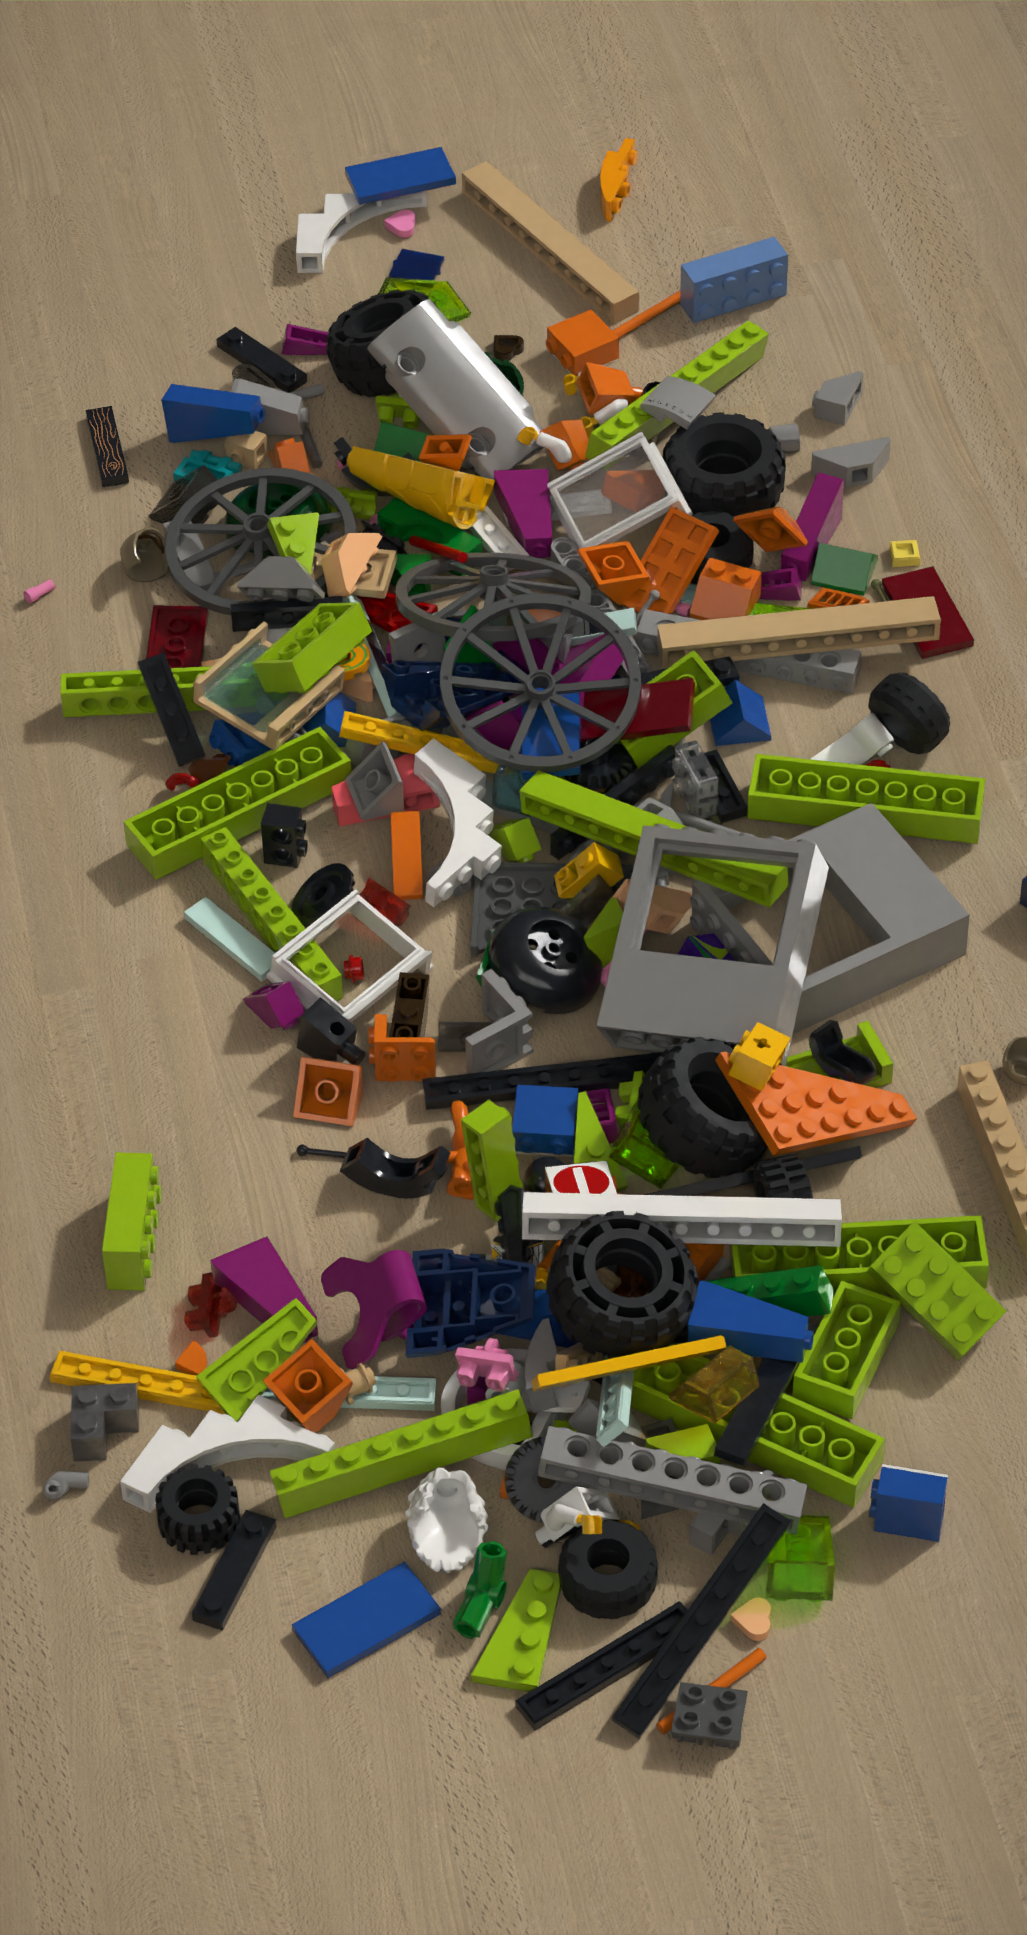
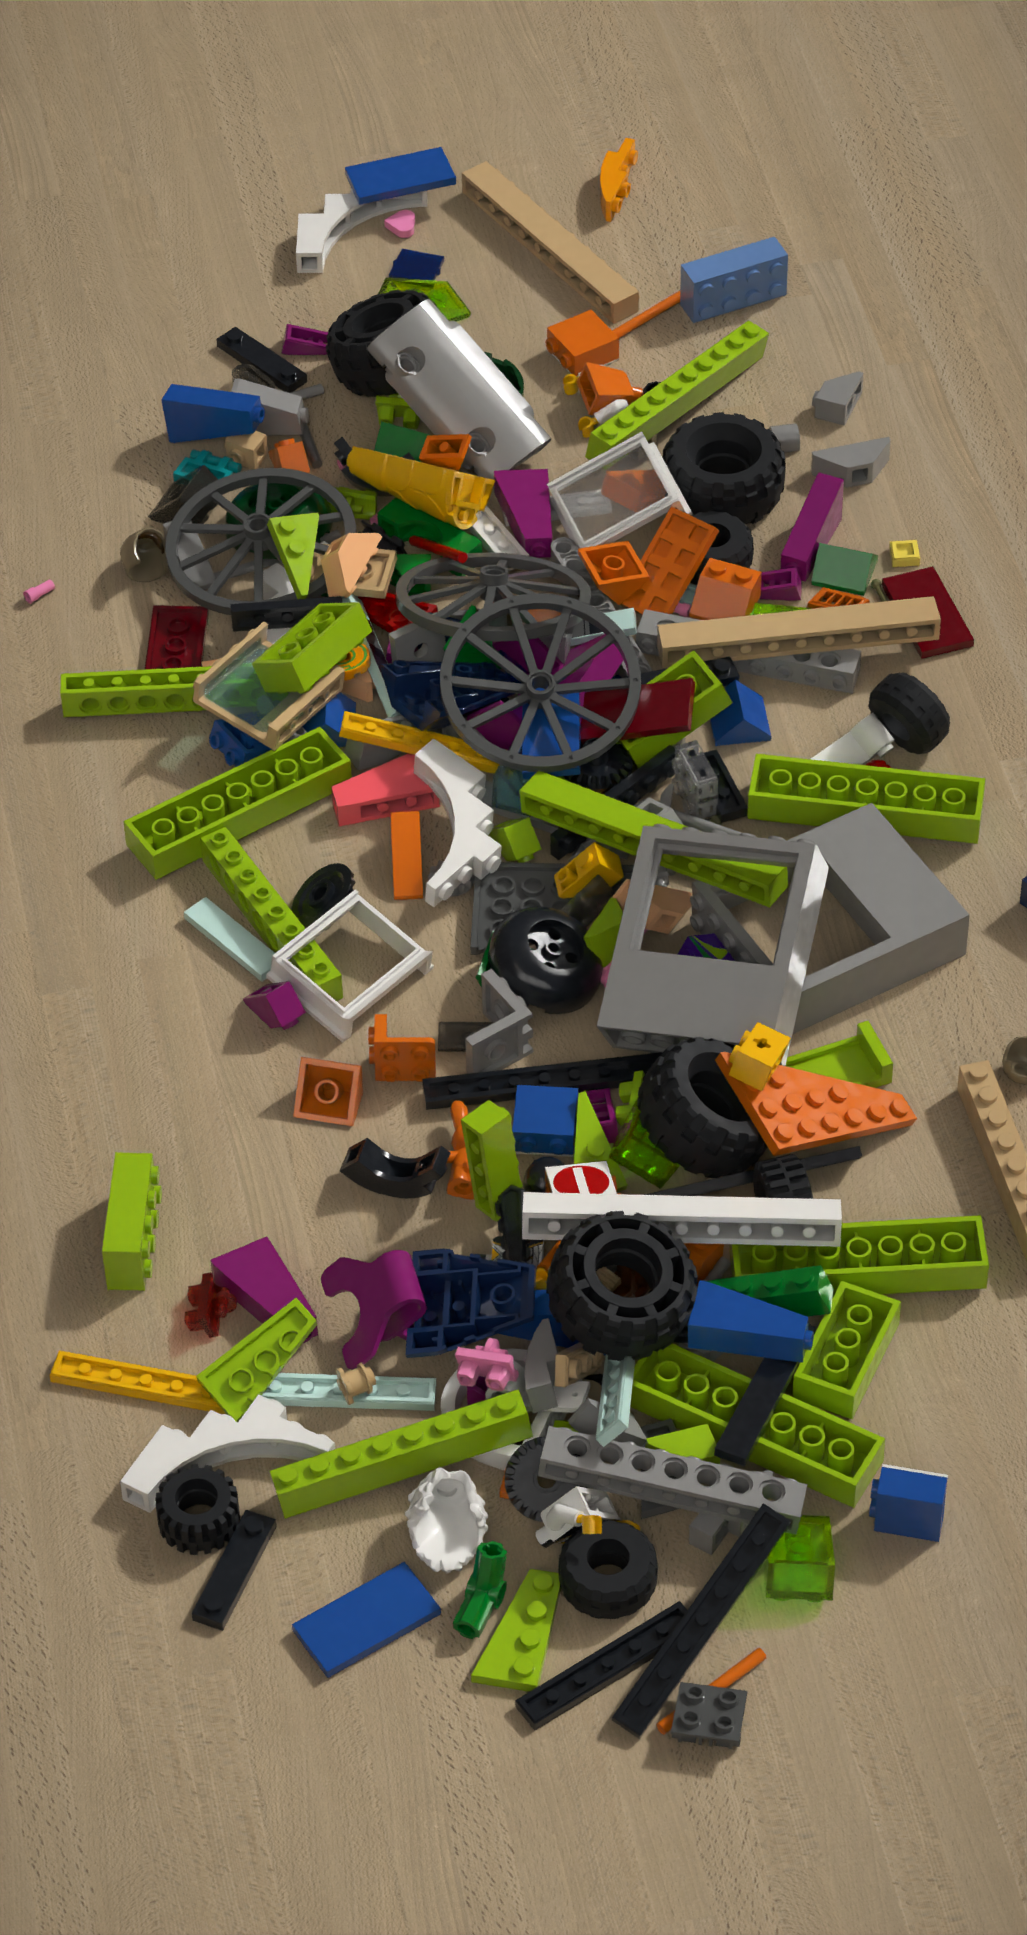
(63, 1481): light grey arm -> none
(98, 1412): flat silver brick -> none
(107, 446): black tile -> none
(171, 709): black plate -> none
(192, 1360): orange tile -> none
(200, 771): reddish brown piece -> none
(280, 579): light grey slope -> none
(283, 835): black brick -> none
(303, 1150): black hinge -> none
(310, 1386): orange slope -> none
(328, 1035): black torso -> none
(354, 968): red plate -> none
(376, 785): light grey slope -> none
(385, 902): clear red hips -> none
(411, 1005): dark brown slope -> none
(507, 346): dark brown tile -> none
(564, 441): torso -> none
(628, 1363): yellow tile -> none
(654, 595): light grey hinge -> none
(678, 400): light grey slope -> none
(718, 1385): clear yellow slope -> none
(753, 1618): light nougat tile -> none
(772, 529): orange slope -> none
(837, 1058): black animal -> none
(936, 1290): lime brick -> none

